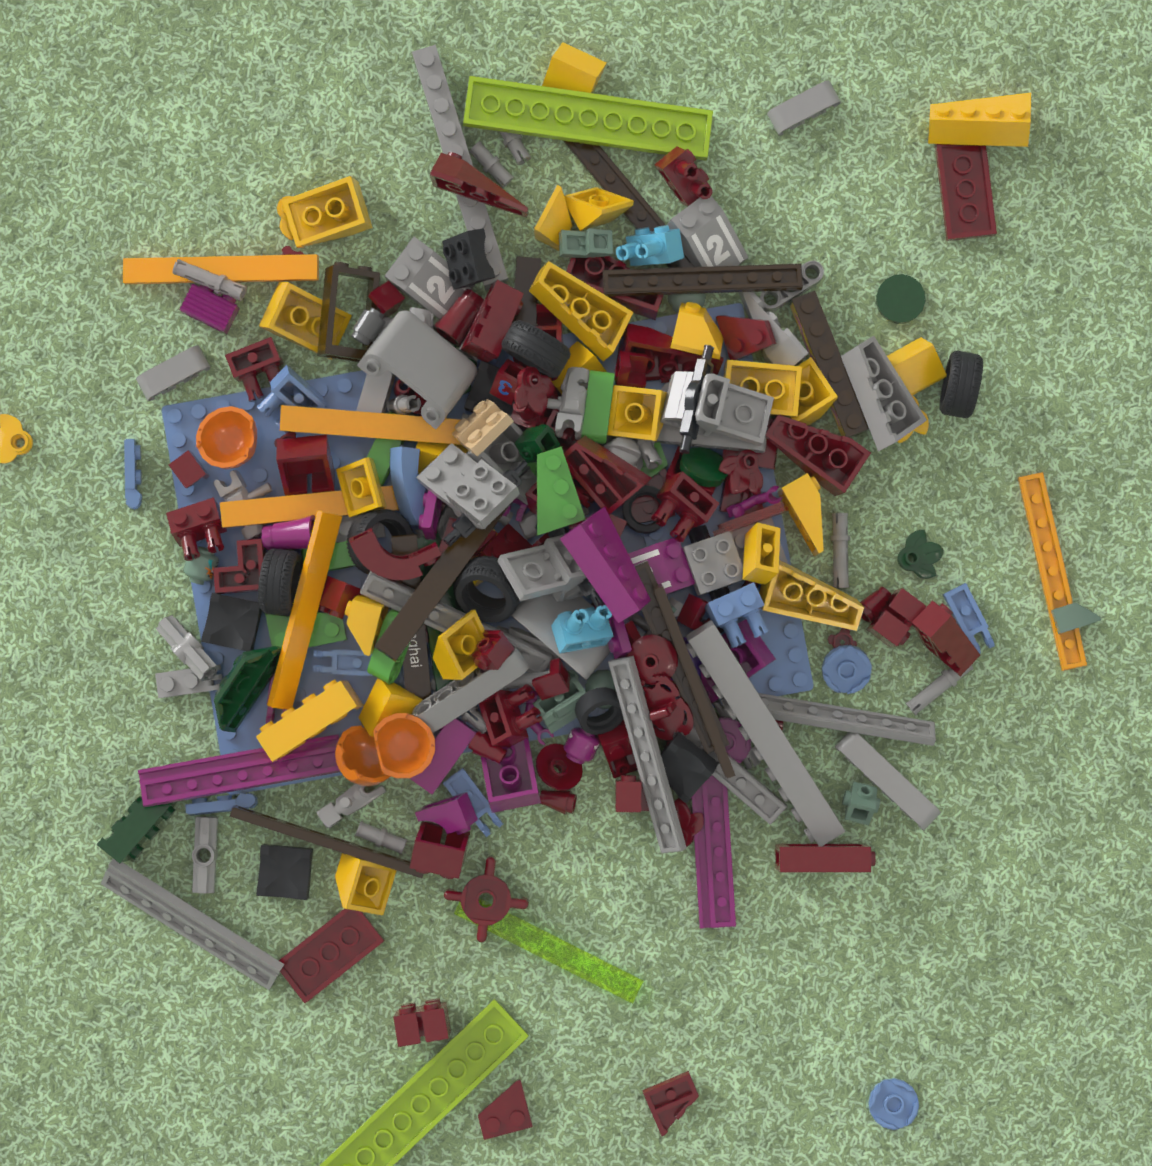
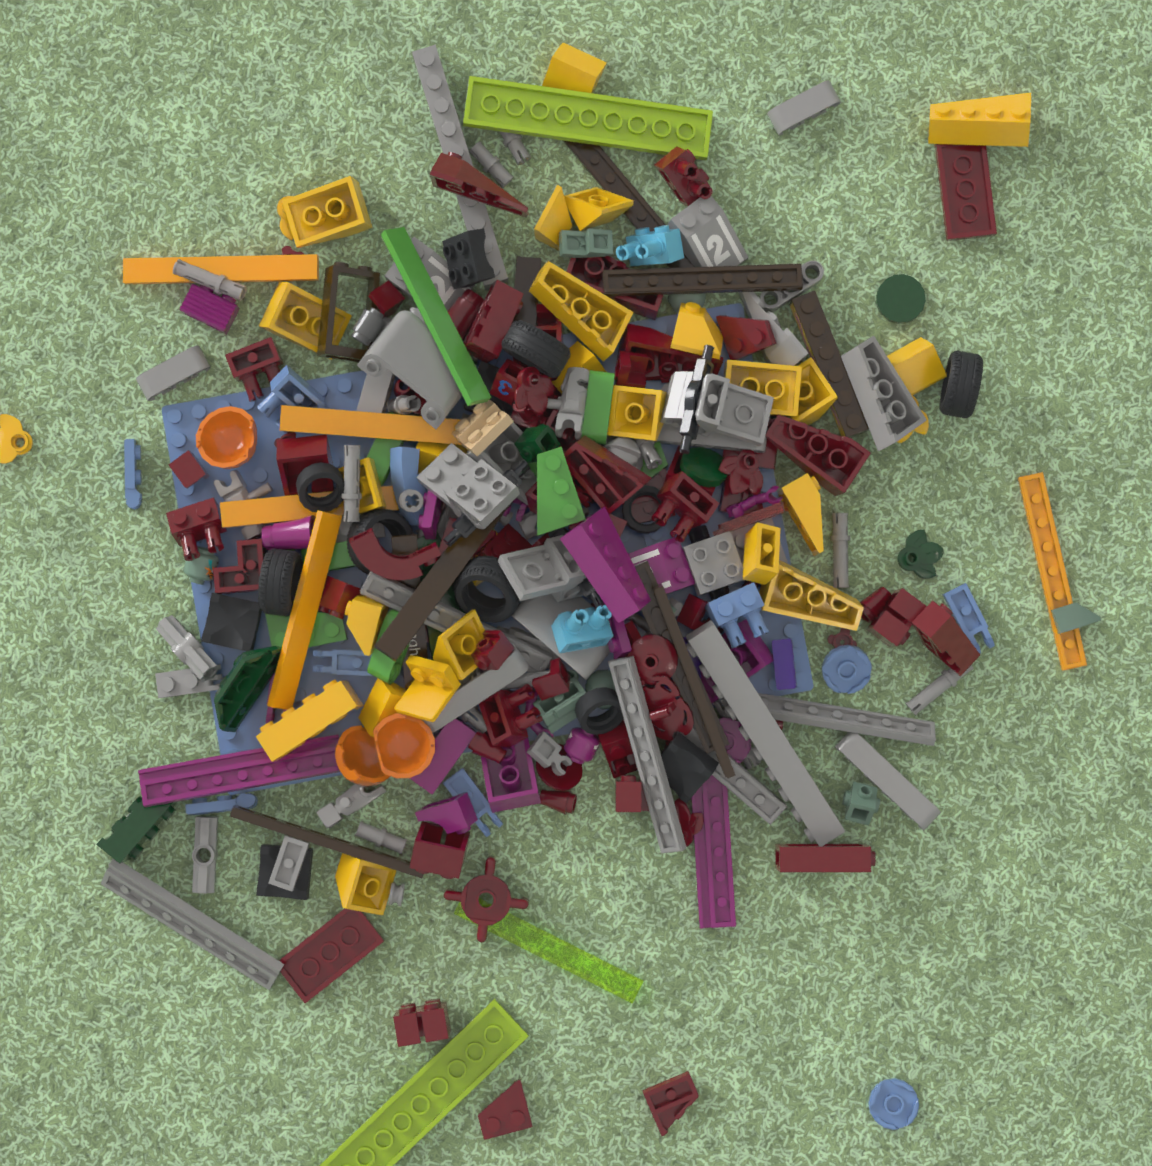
(289, 863): none -> light grey plate
(314, 472): none -> black tyre
(351, 483): none -> light grey pin
(396, 894): none -> light grey bush
(409, 492): none -> light grey bush
(430, 690): none -> yellow bracket
(436, 316): none -> bright green tile
(546, 753): none -> light grey plate
(784, 664): none -> dark purple slope

